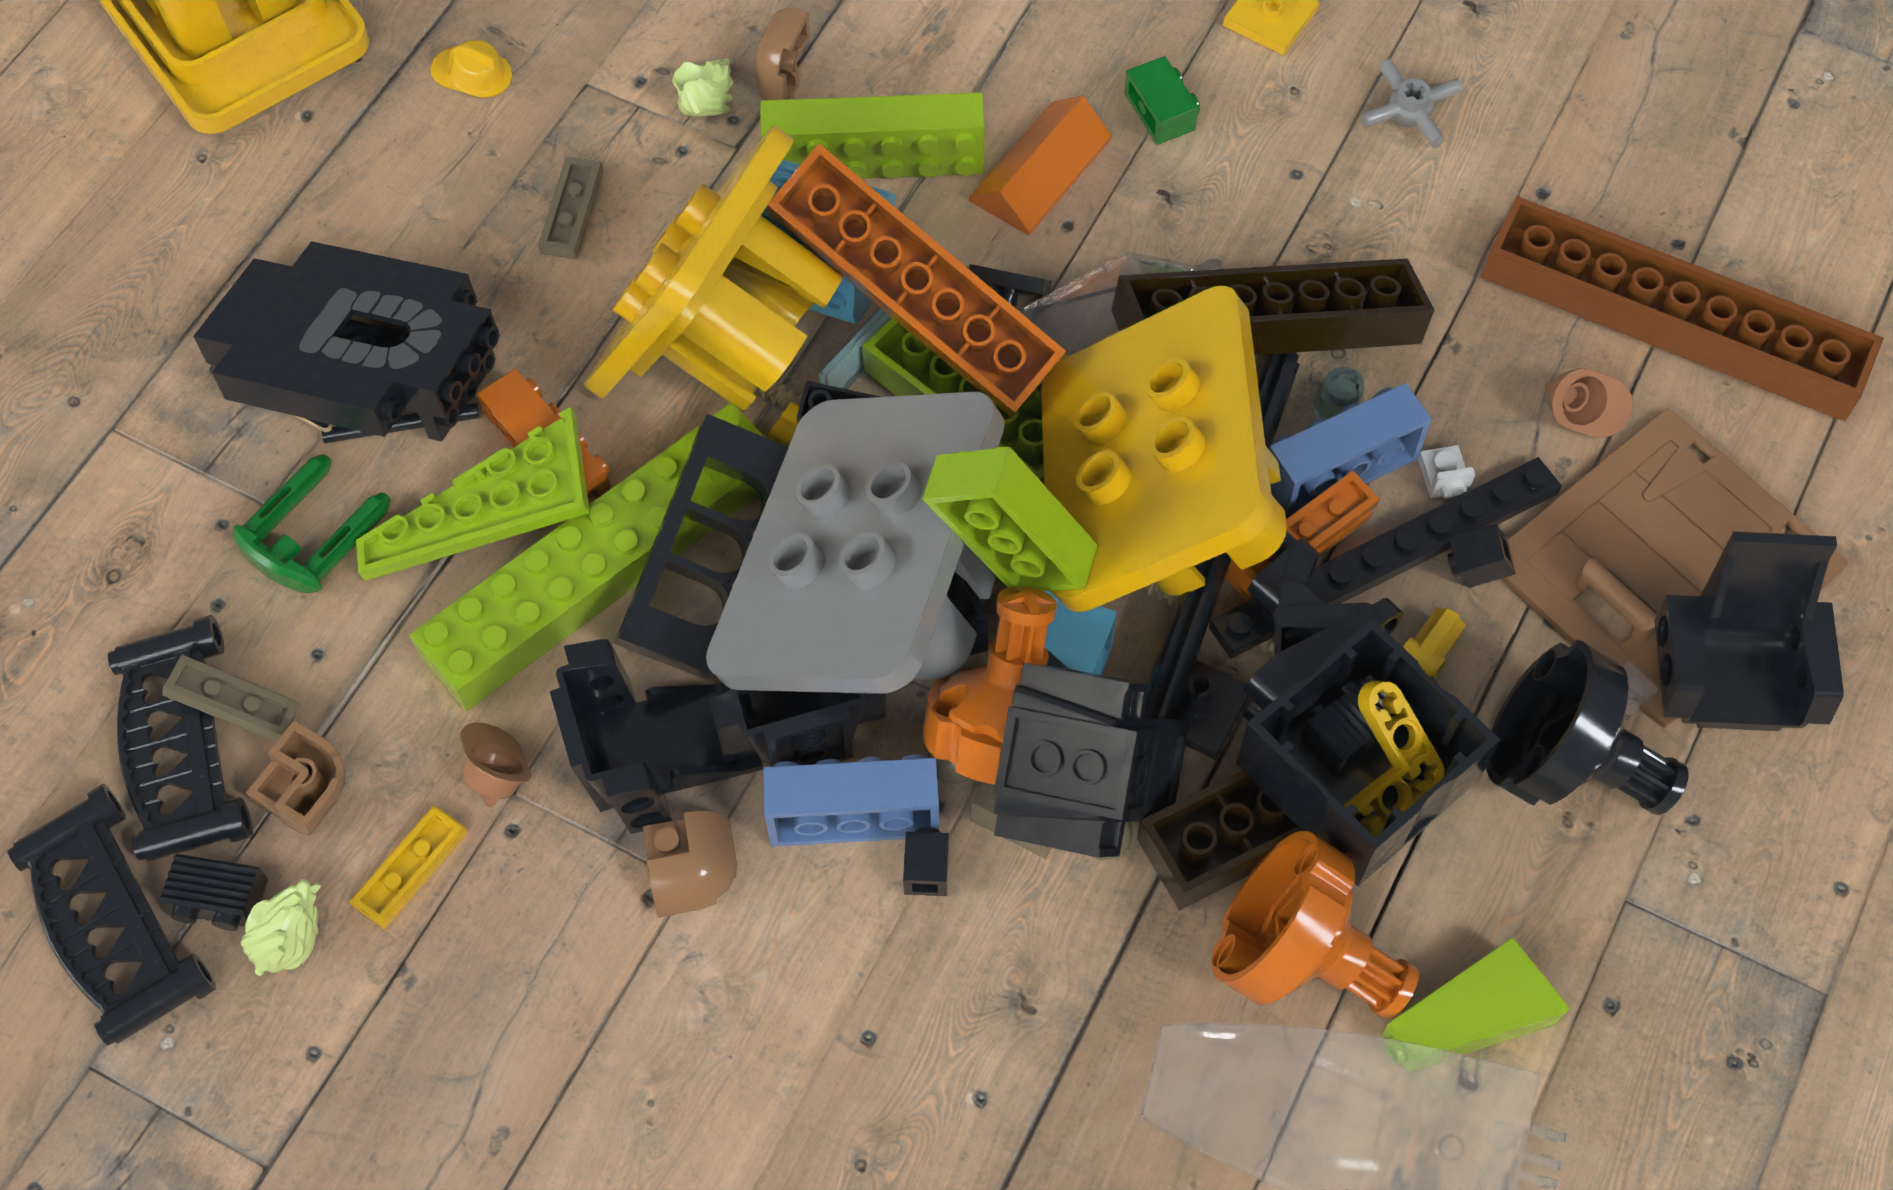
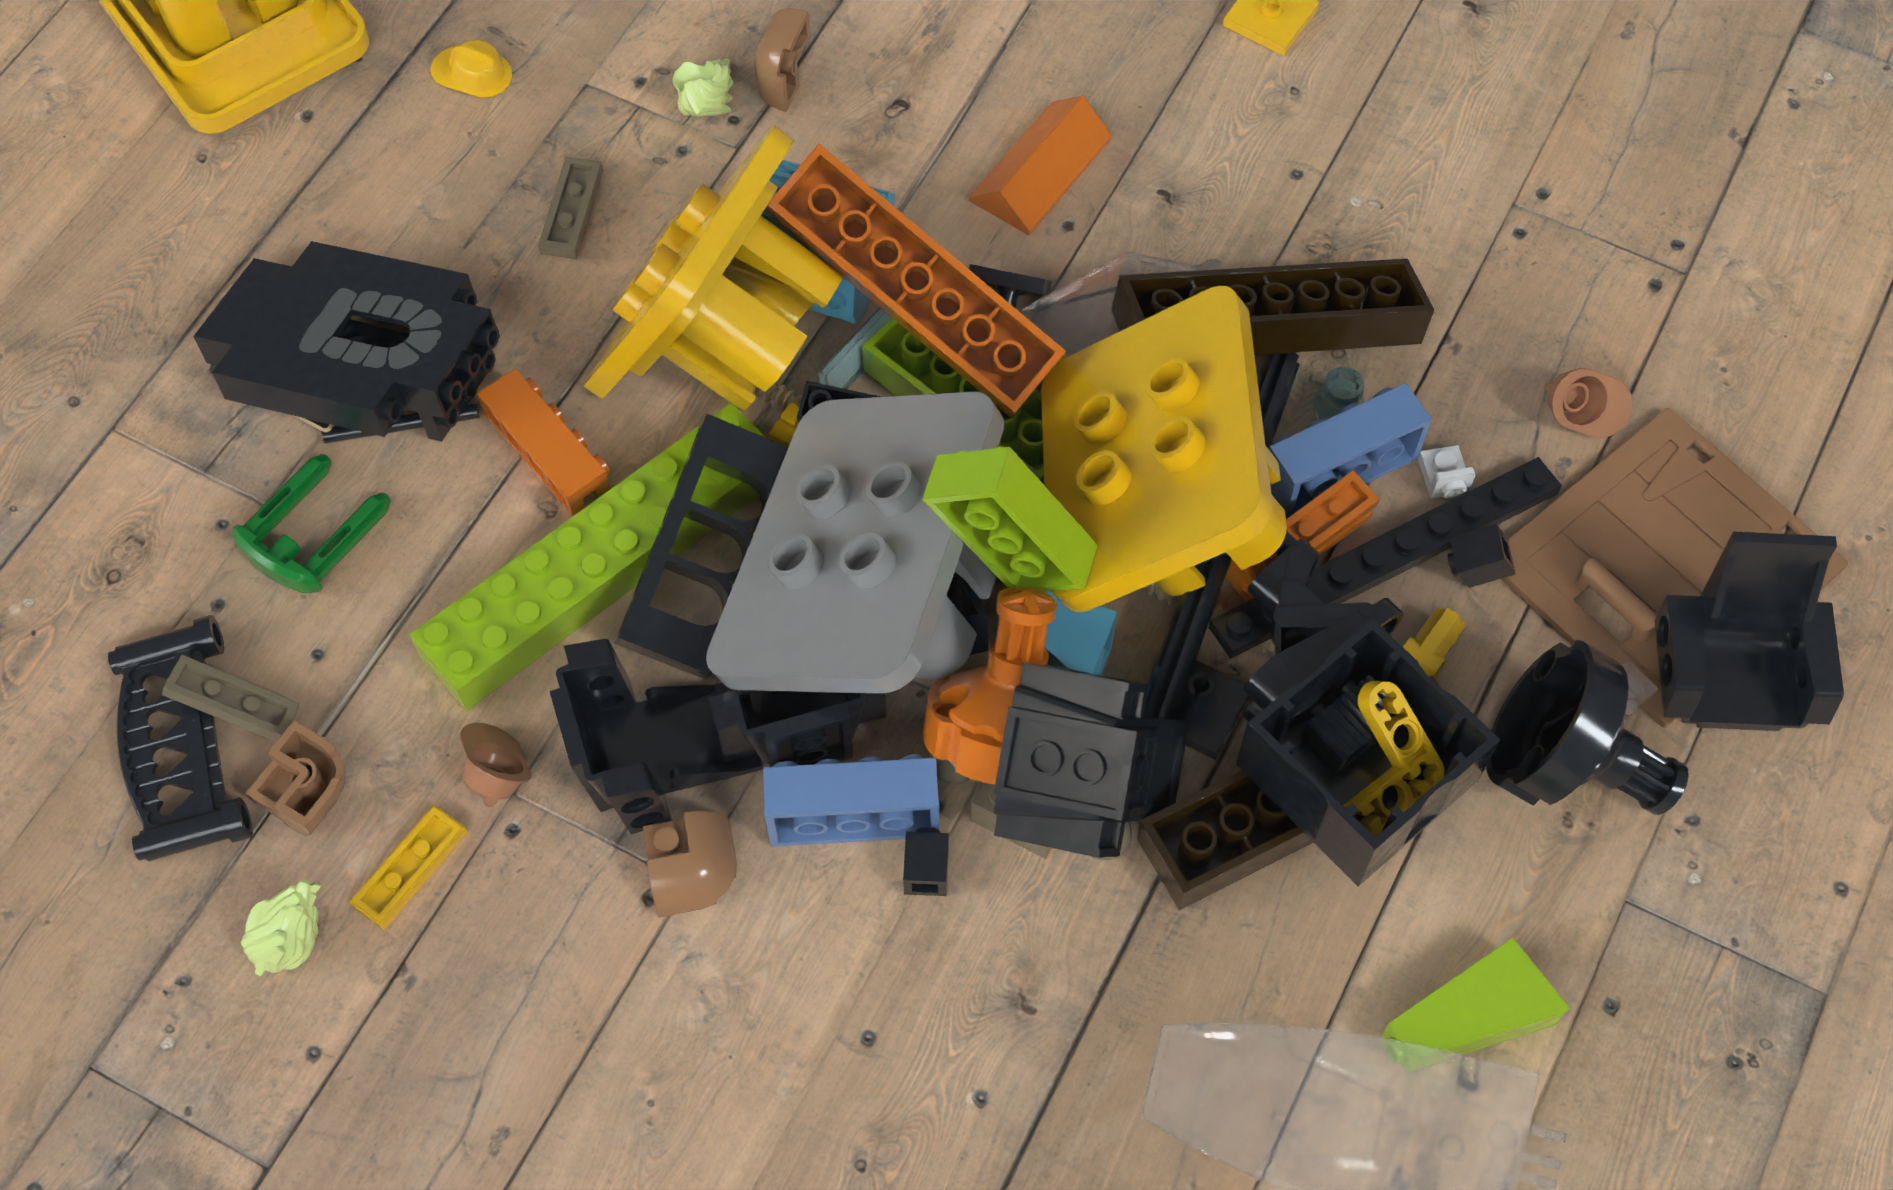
(162, 979): black piece -> none
(212, 891): black brick -> none
(492, 501): lime wing -> none
(886, 133): lime brick -> none
(1161, 100): green brick -> none
(1296, 926): orange piece -> none
(1411, 103): light grey bar -> none
(1683, 308): dark orange brick -> none

